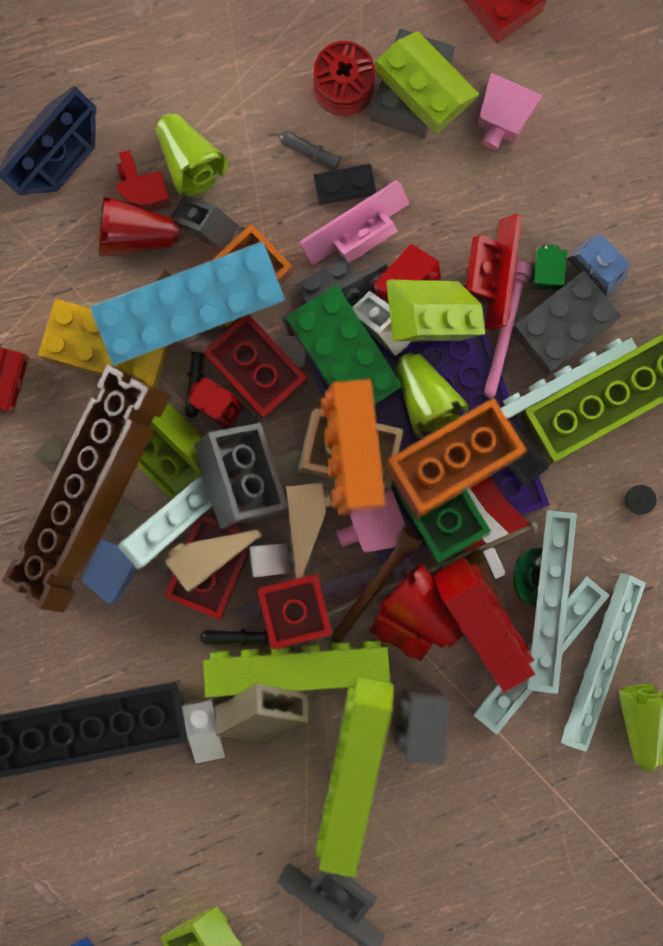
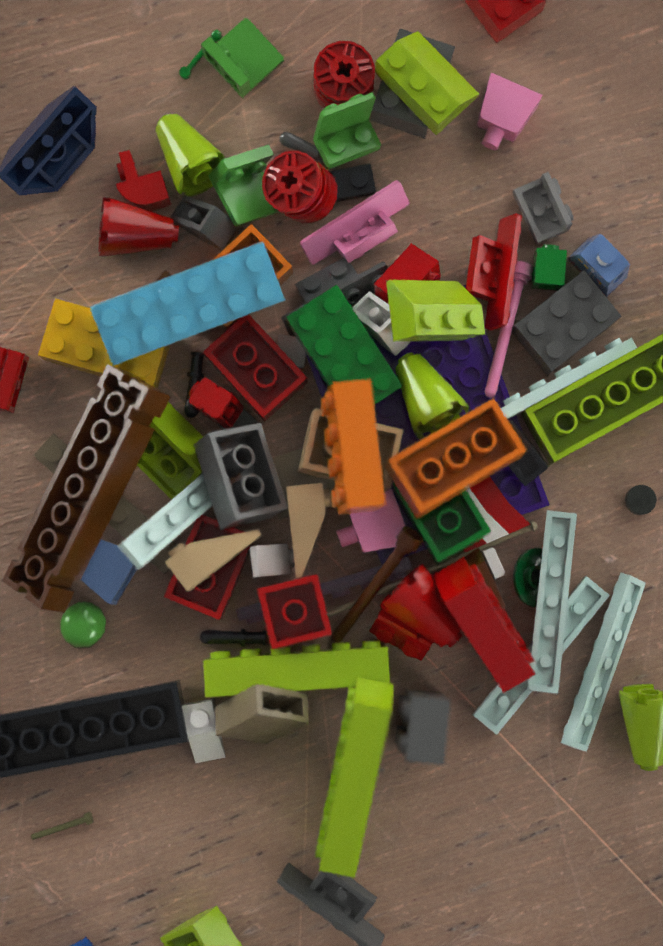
(82, 625): none -> bright green hair
(88, 819): none -> olive piece
(185, 72): none -> green hinge
(240, 185): none -> bright green bracket
(242, 57): none -> bright green bracket
(299, 187): none -> red wheel
(345, 131): none -> bright green bracket
(543, 208): none -> light grey bracket

